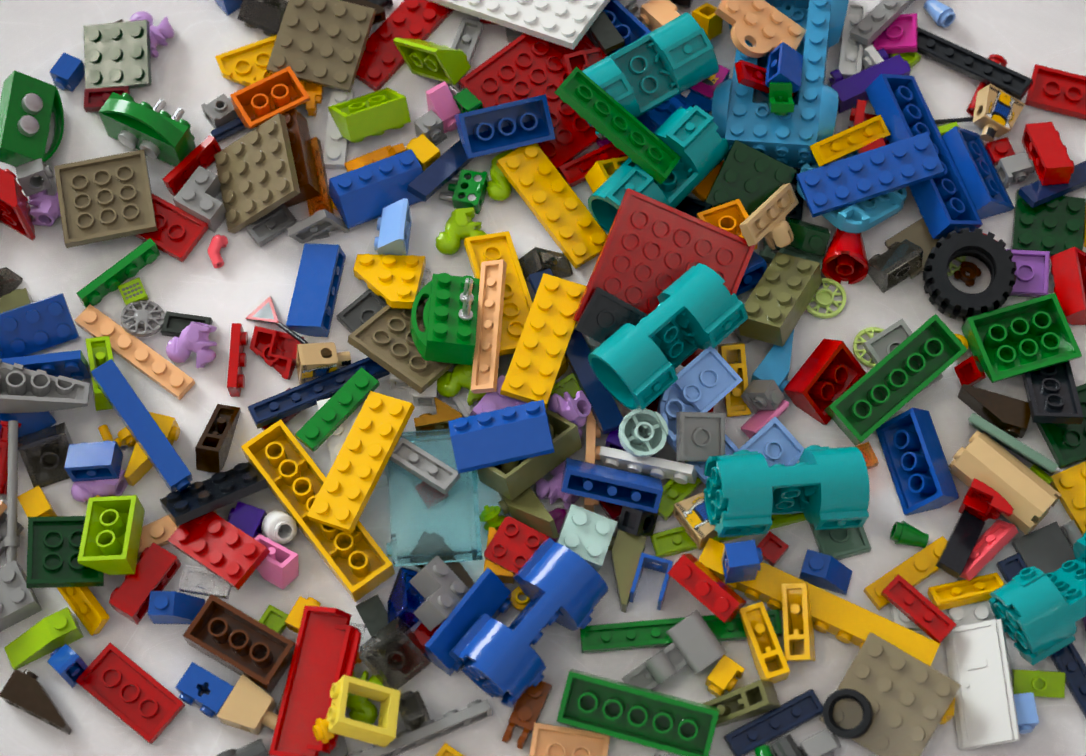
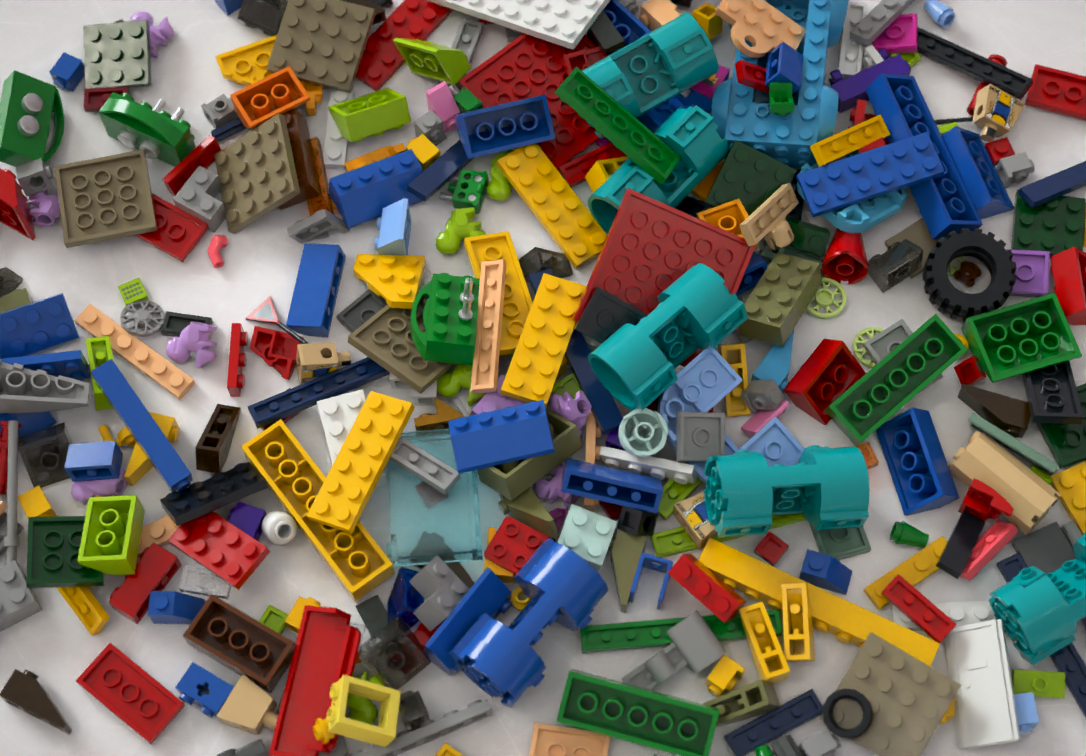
(44, 638): lime slope -> none
(67, 664): blue slope -> none
(118, 273): green plate -> none
(271, 225): flat silver plate -> none
(280, 565): bright pink slope -> none
(337, 409): green plate -> none
(491, 517): lime wheel -> none
(527, 712): dark orange hinge -> none
(741, 561): blue brick -> none
(964, 591): yellow tile -> none
(1047, 153): red brick -> none

